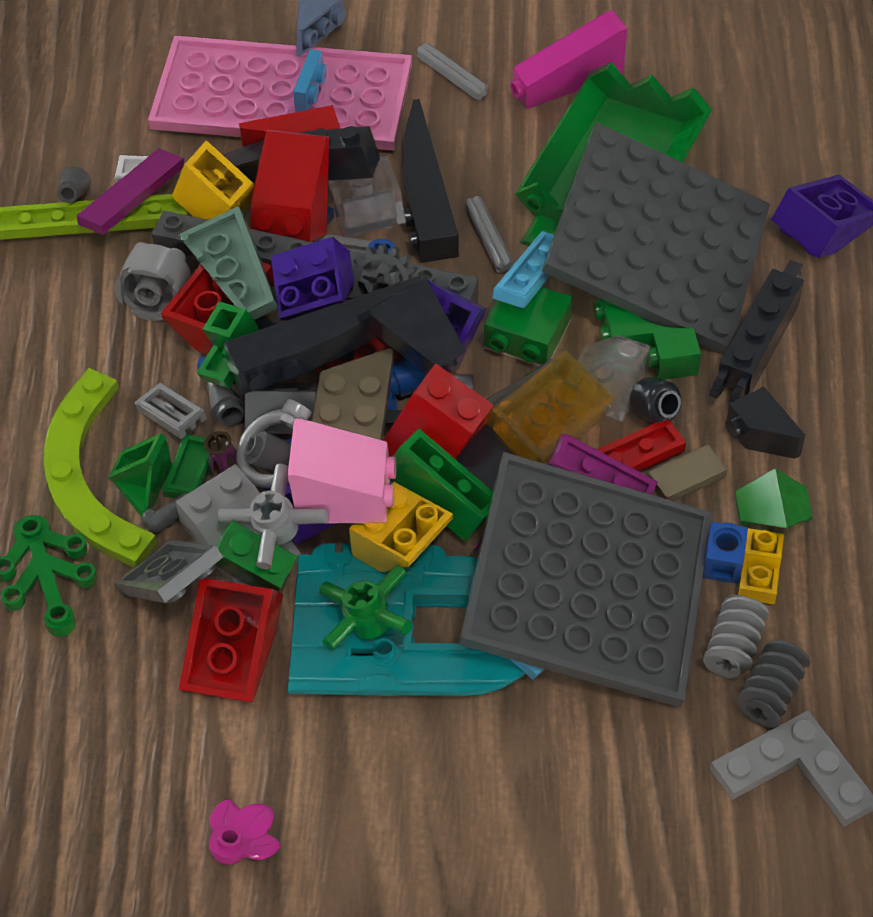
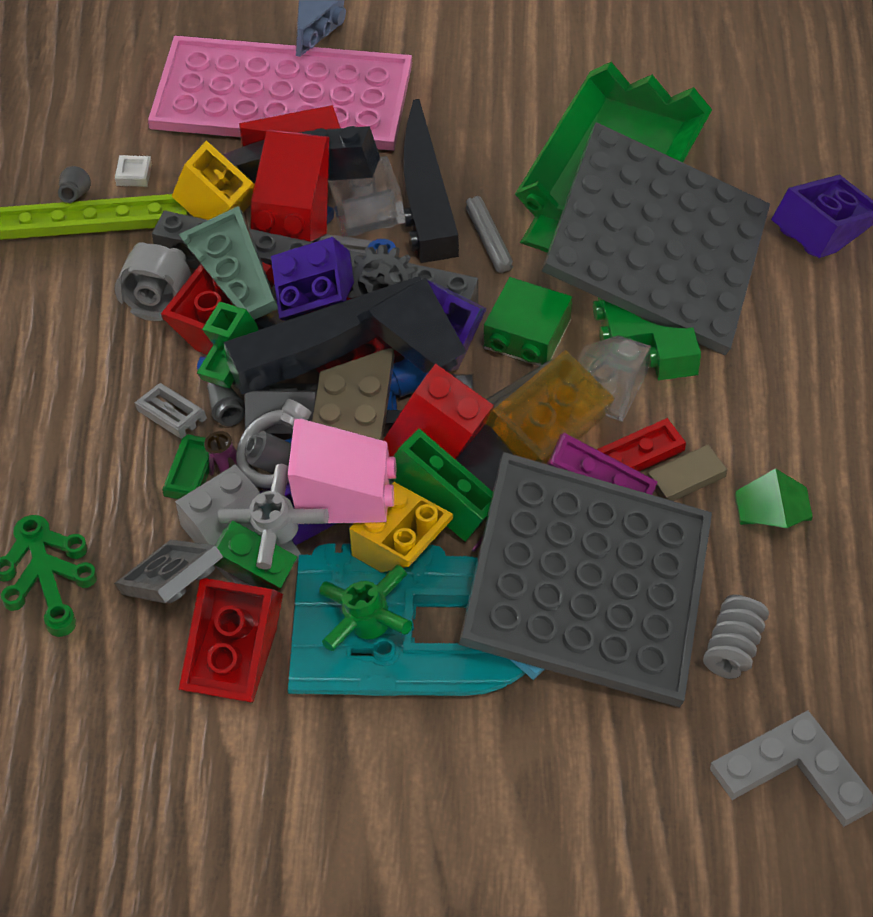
(65, 477): lime plate -> none
(130, 191): magenta tile -> none
(142, 472): green slope -> none
(161, 519): dark grey arm -> none
(244, 829): dark pink plate -> none
(307, 87): dark azure plate -> none
(452, 71): light grey axle -> none
(526, 274): medium azure tile -> none
(566, 63): dark pink slope -> none
(655, 400): black head -> none
(722, 564): blue brick -> none
(760, 332): black hinge -> none
(761, 565): yellow slope -> none
(764, 425): black slope -> none
(773, 682): dark grey piece -> none

